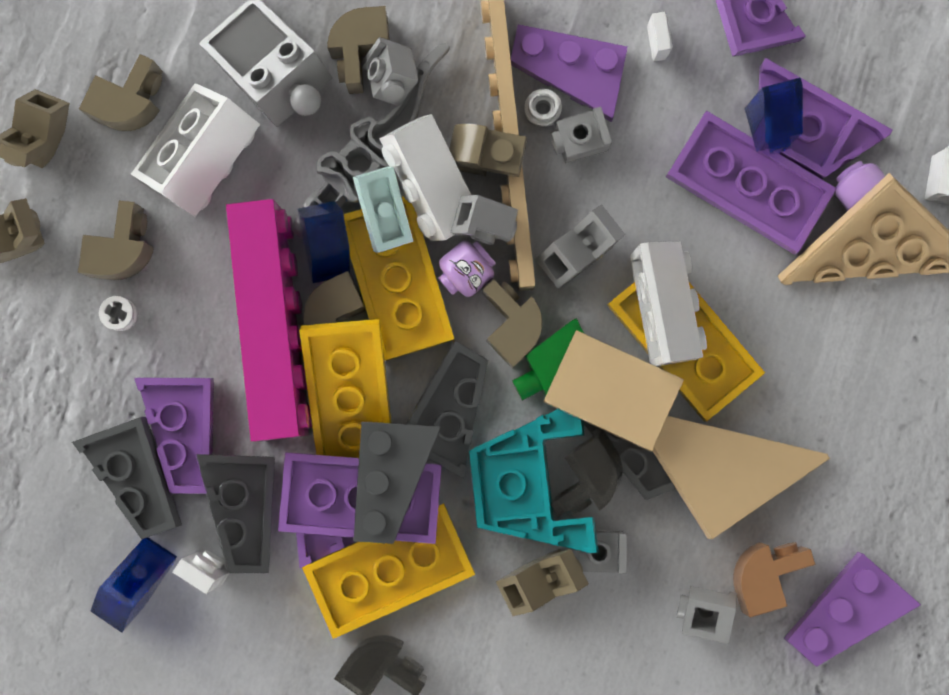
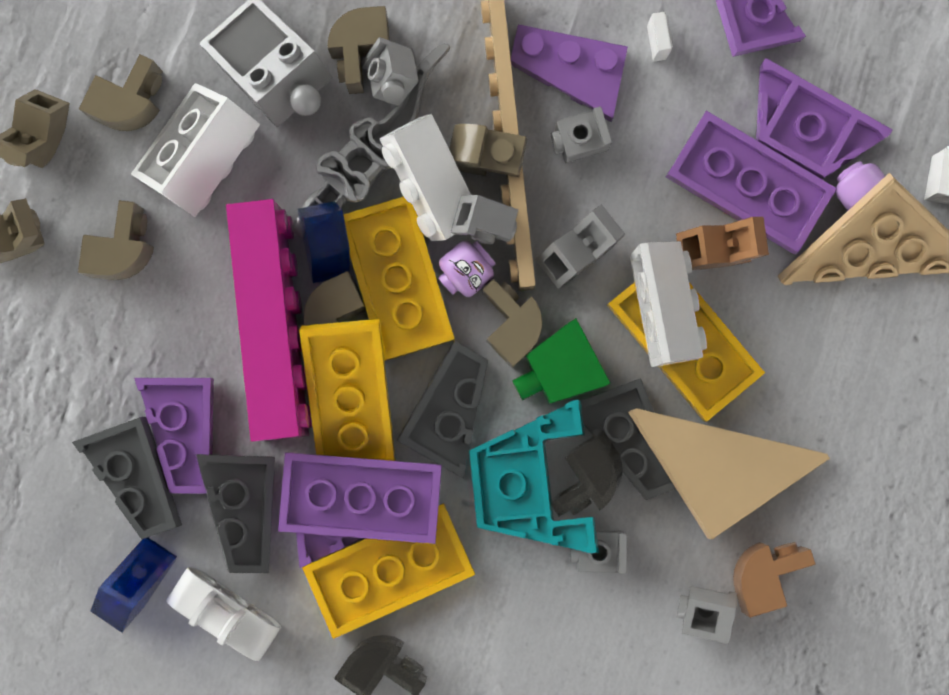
(127, 306): white bush -> none
(202, 570): white plate -> none
(223, 614): none -> white piece
(383, 209): light aqua plate -> none
(388, 475): dark grey wing -> none
(542, 581): dark tan brick -> none
(543, 96): white plate -> none
(613, 390): tan tile -> none
(725, 244): none -> medium nougat brick
(776, 116): clear blue slope -> none
(849, 610): medium lavender wing -> none

